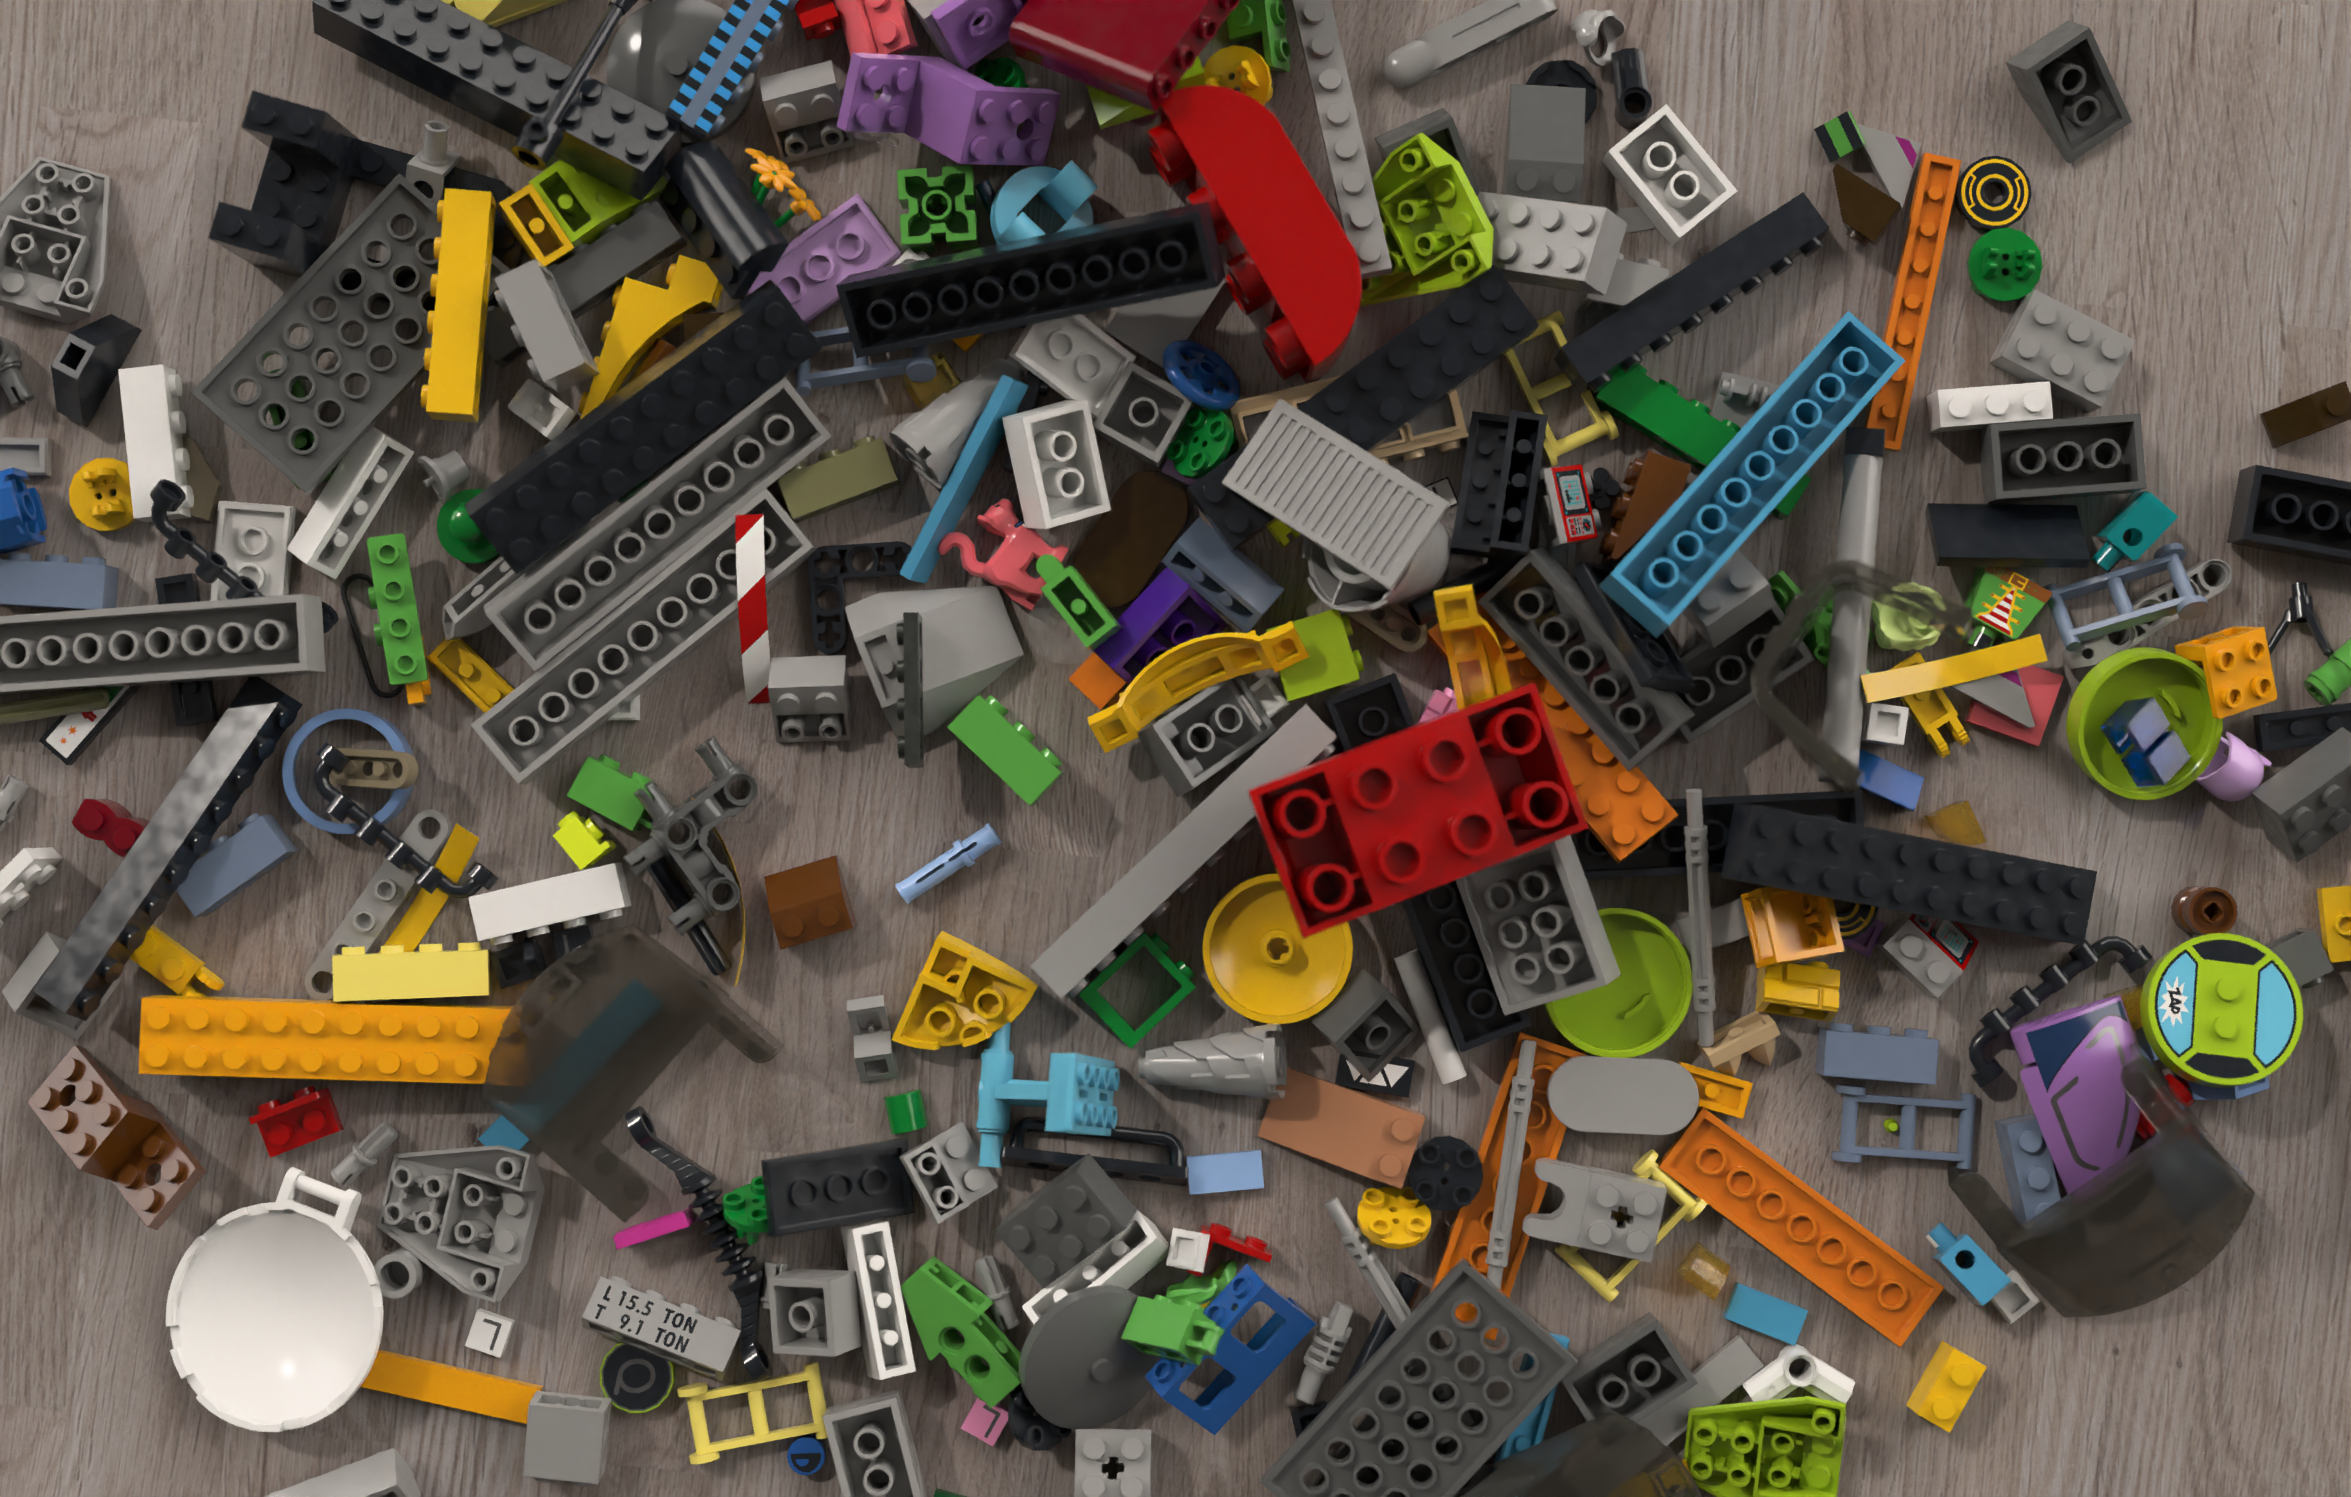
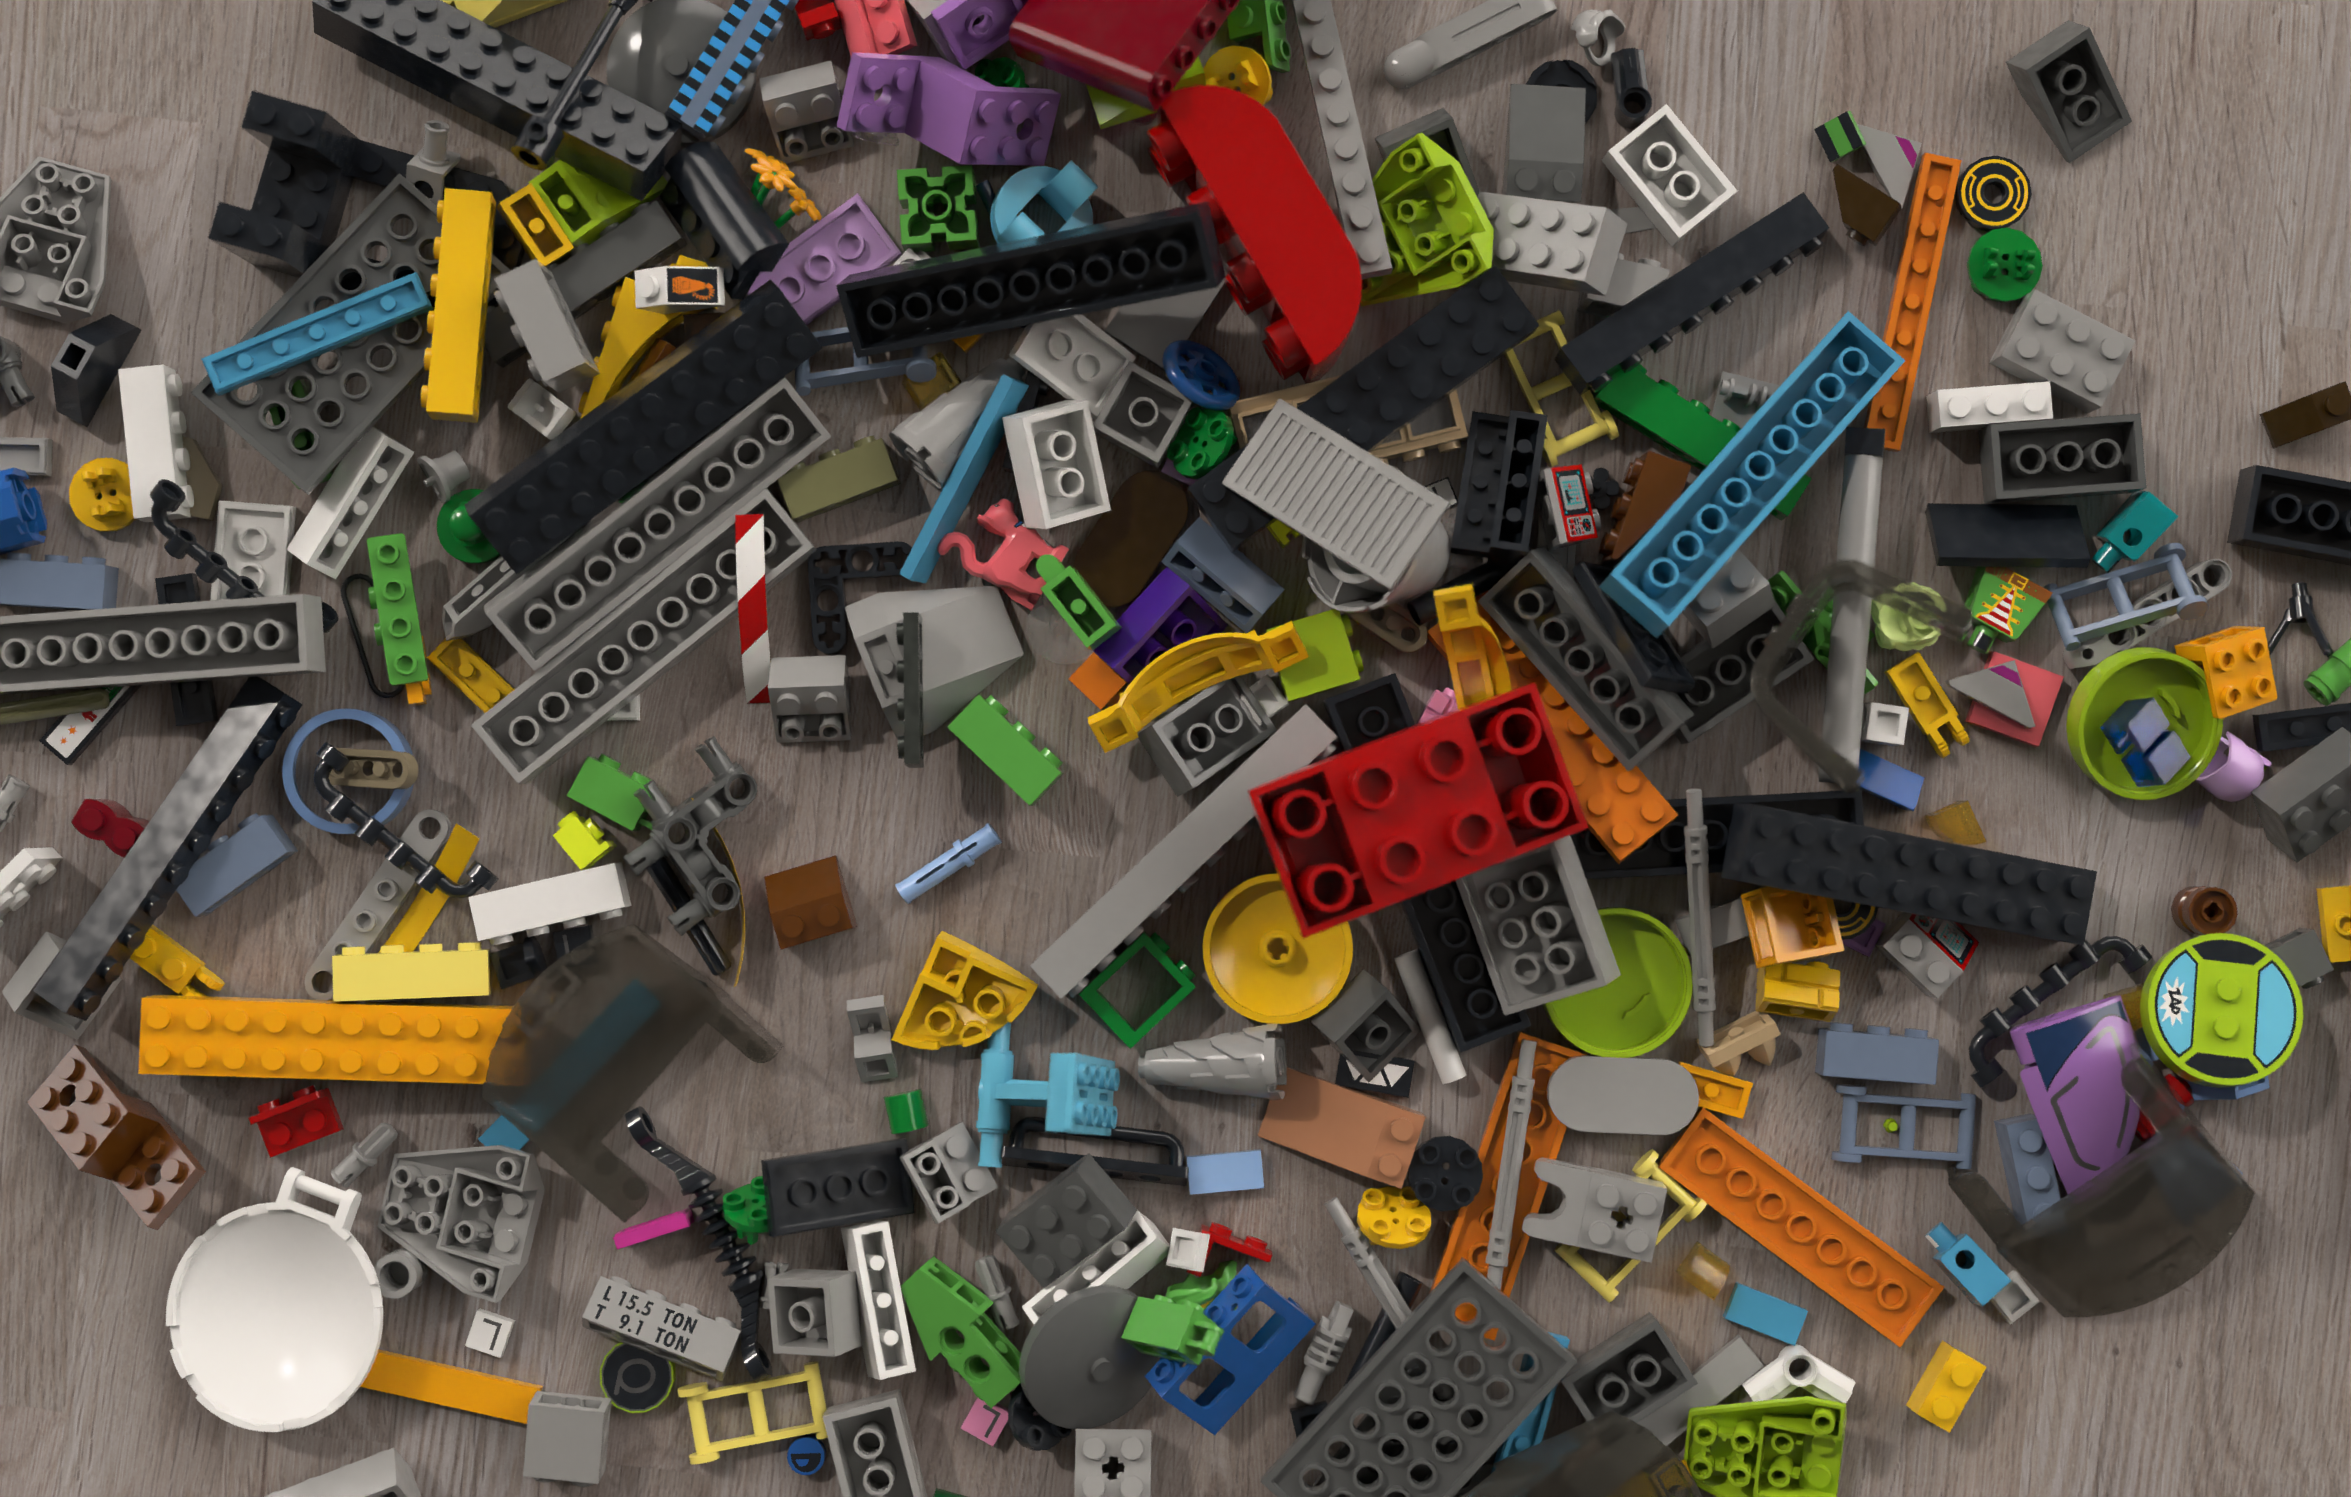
(317, 334): none -> dark azure tile
(679, 288): none -> slope
(1954, 669): yellow sticker -> none

